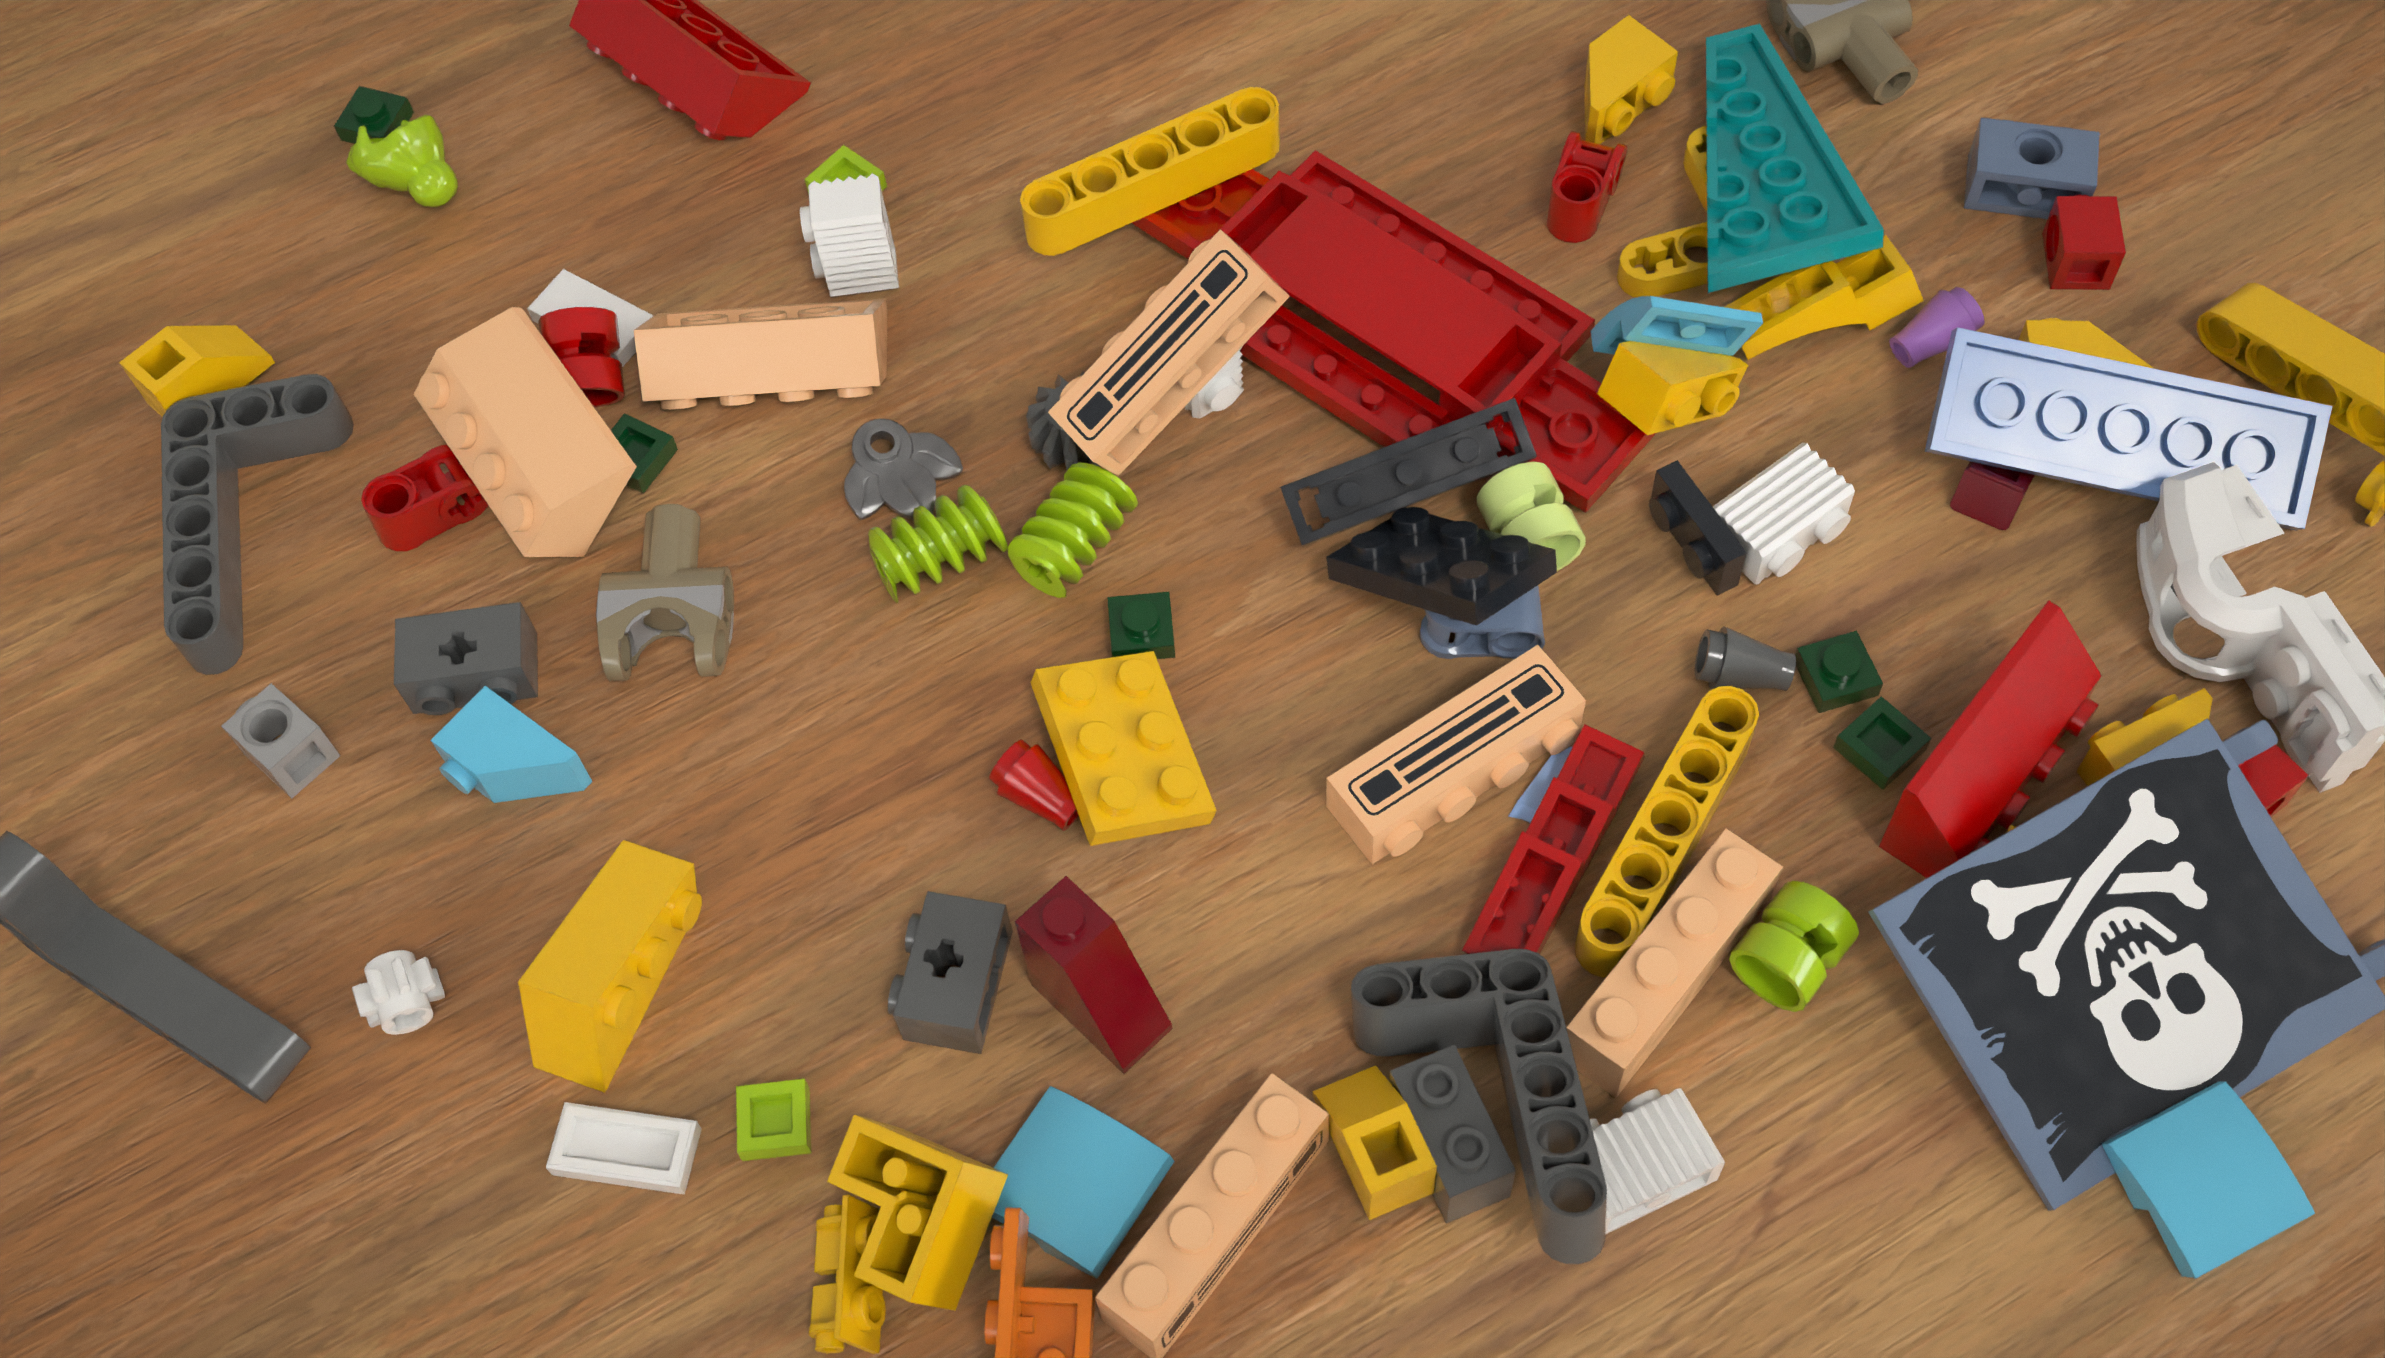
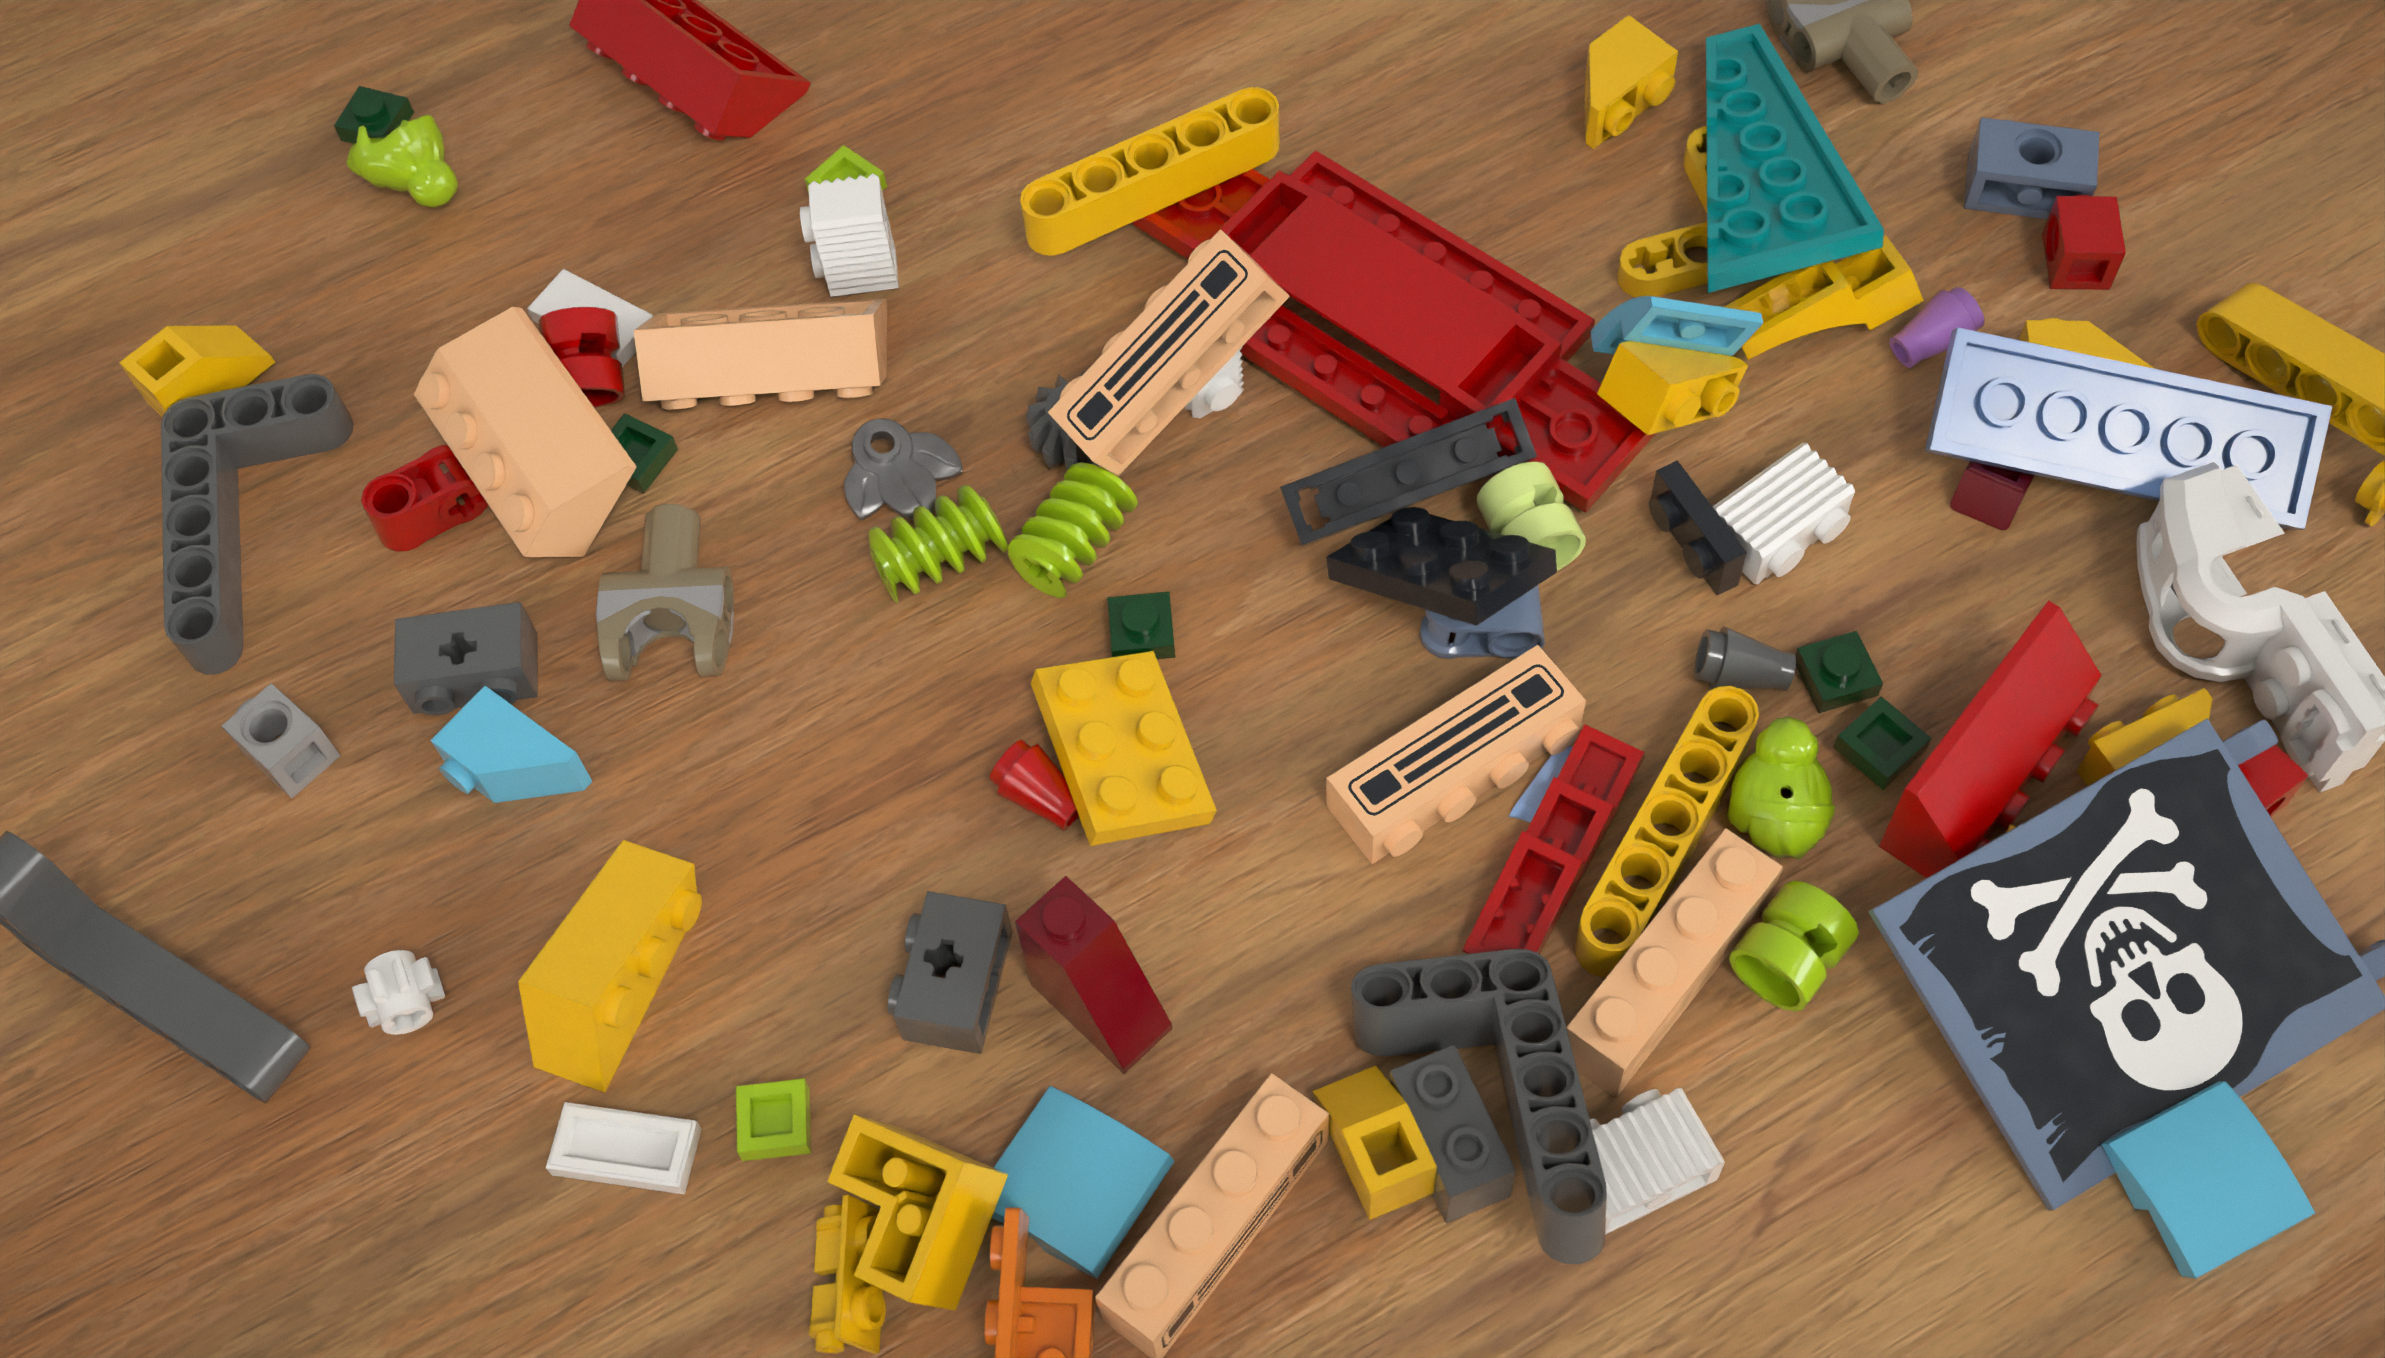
(1582, 187): red piece -> none
(1782, 760): none -> lime piece

